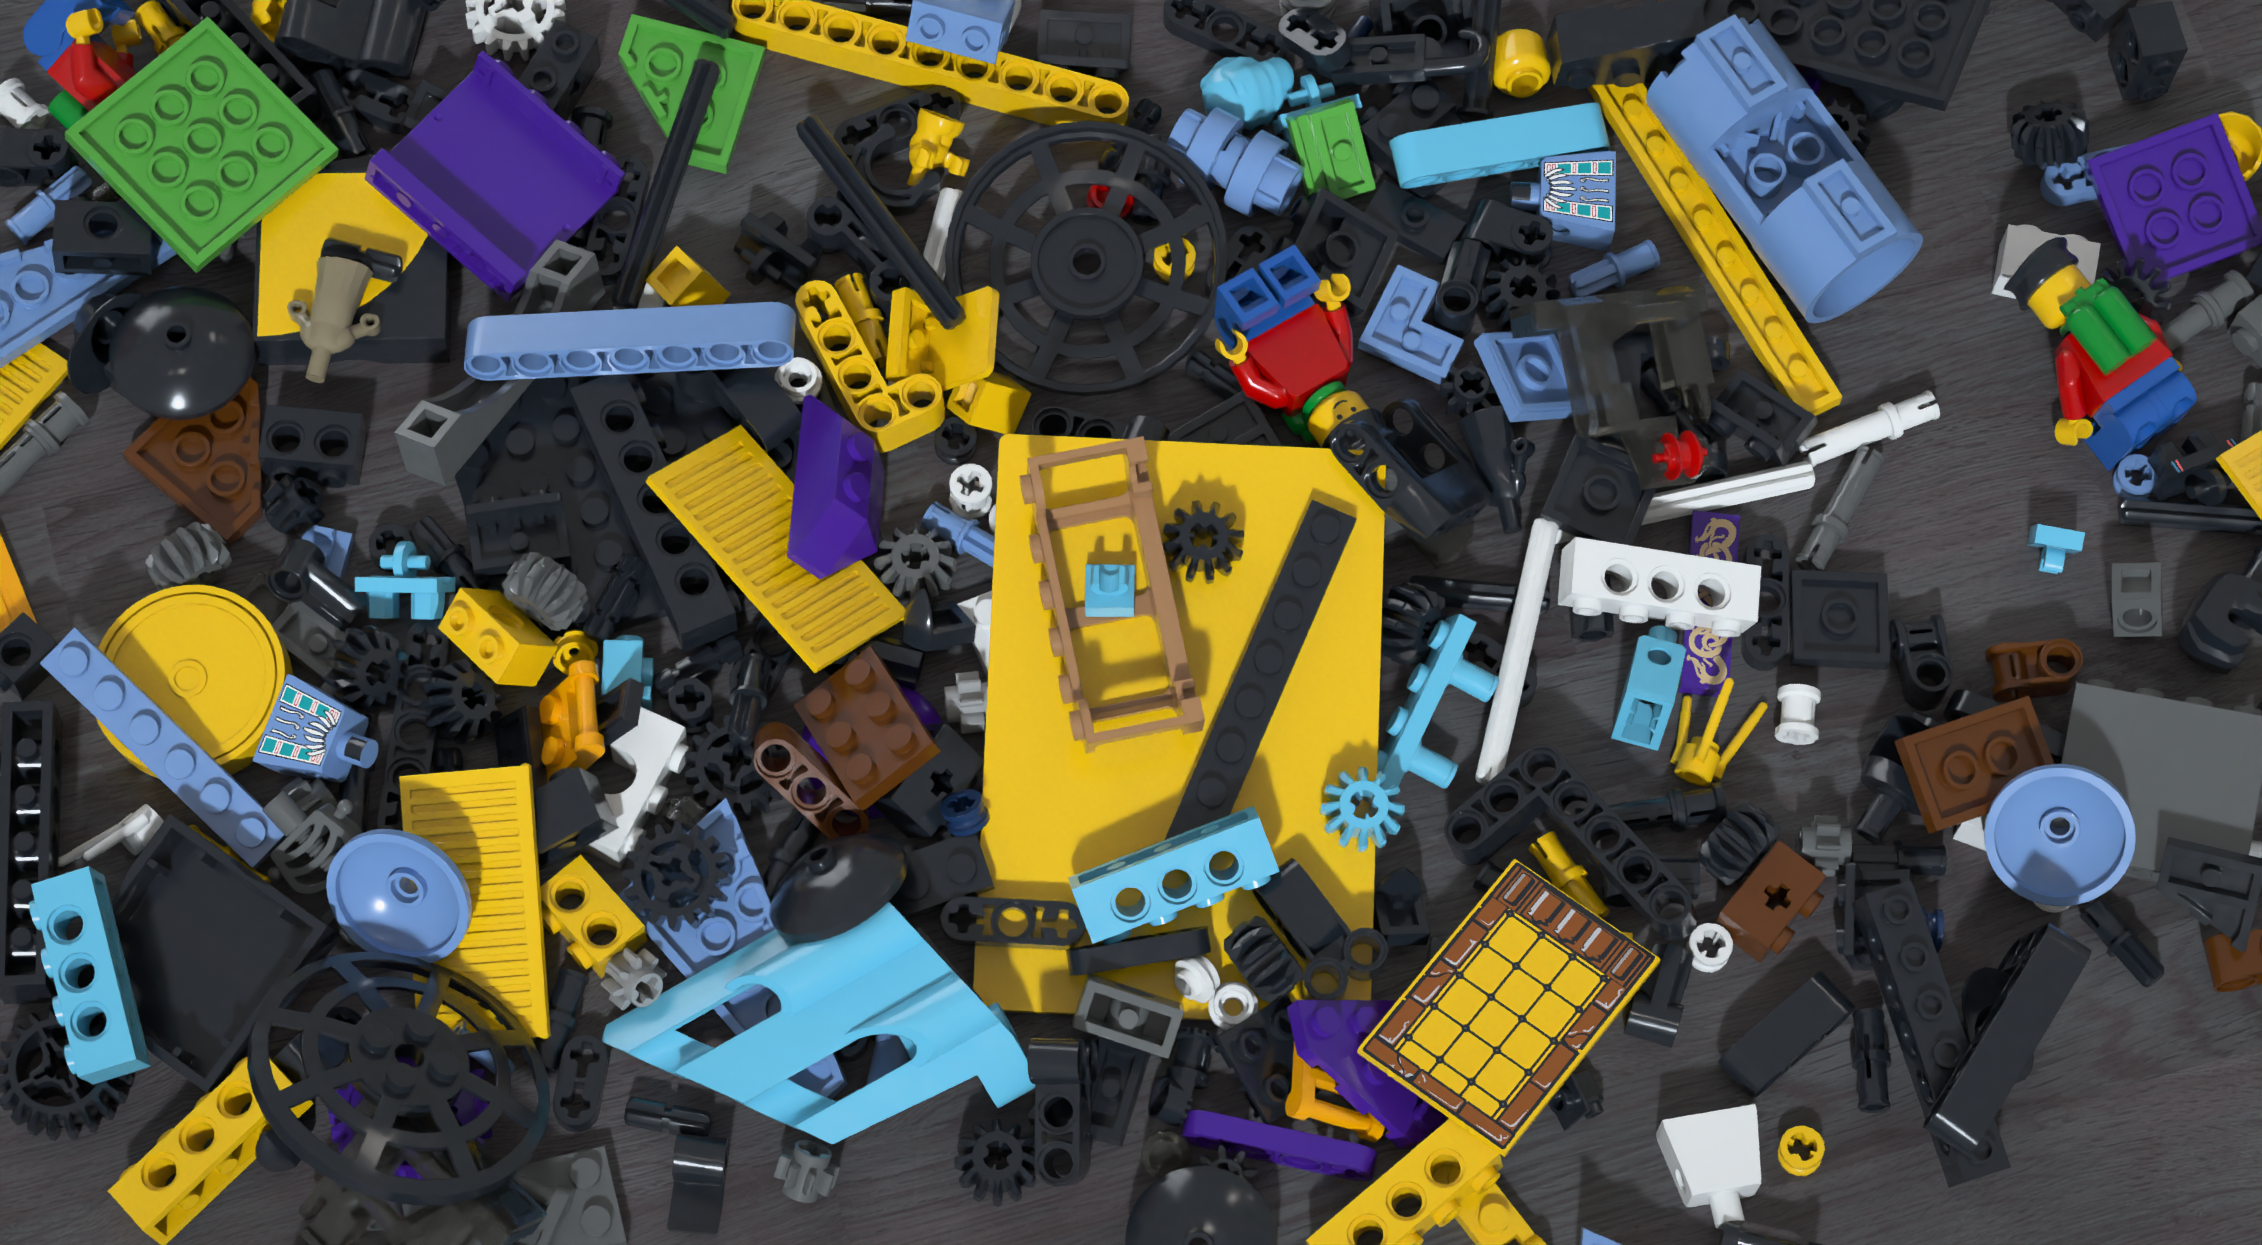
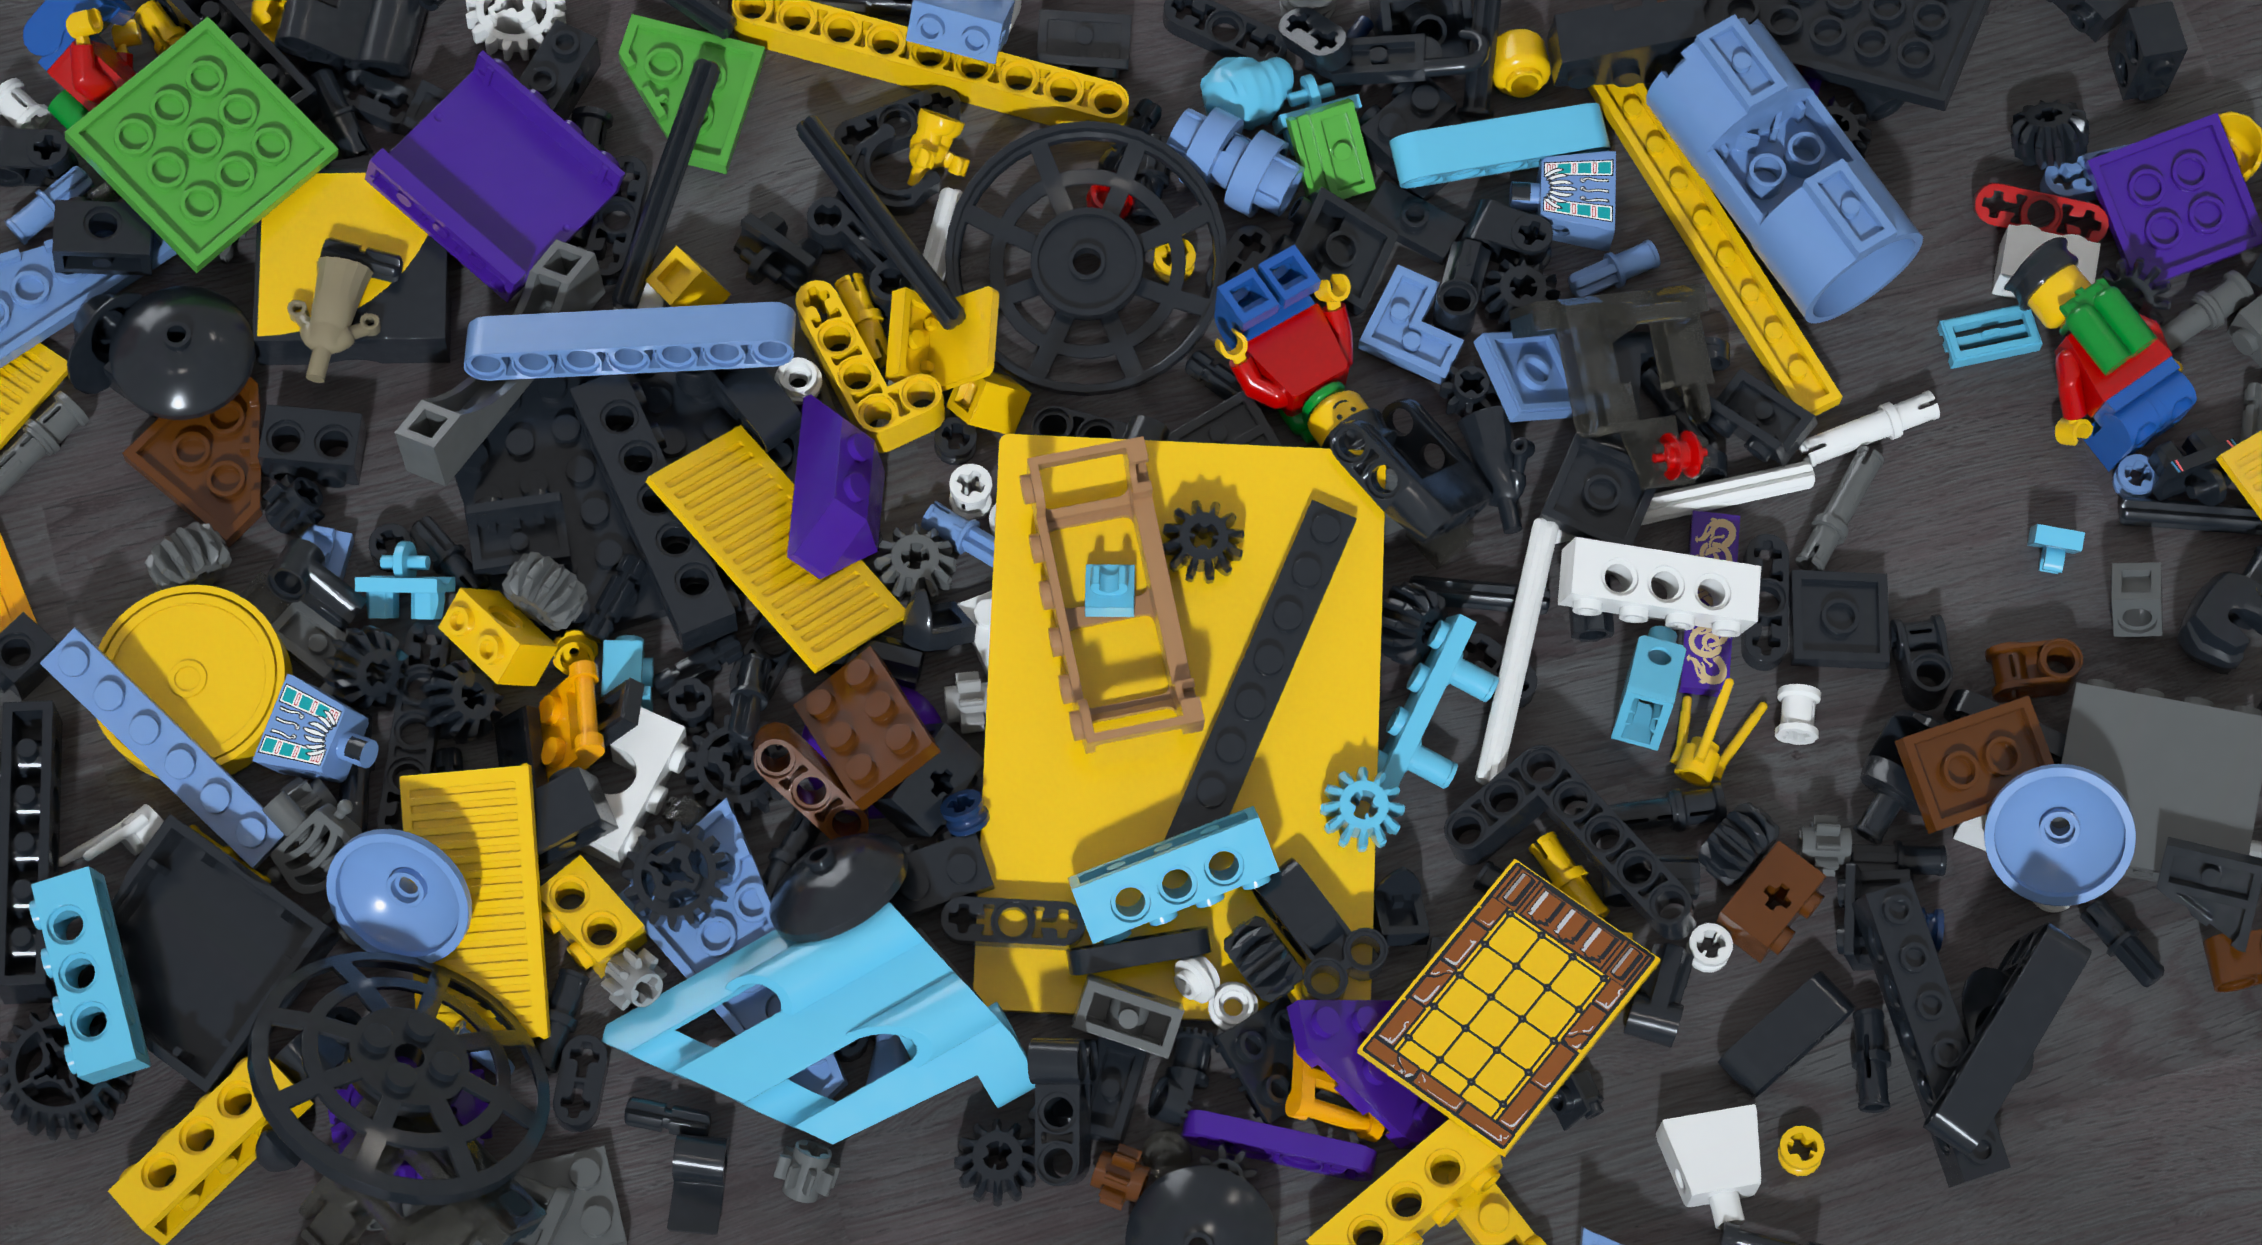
(1120, 1176): none -> reddish brown gear
(1958, 358): none -> medium azure tile
(2008, 194): none -> red beam

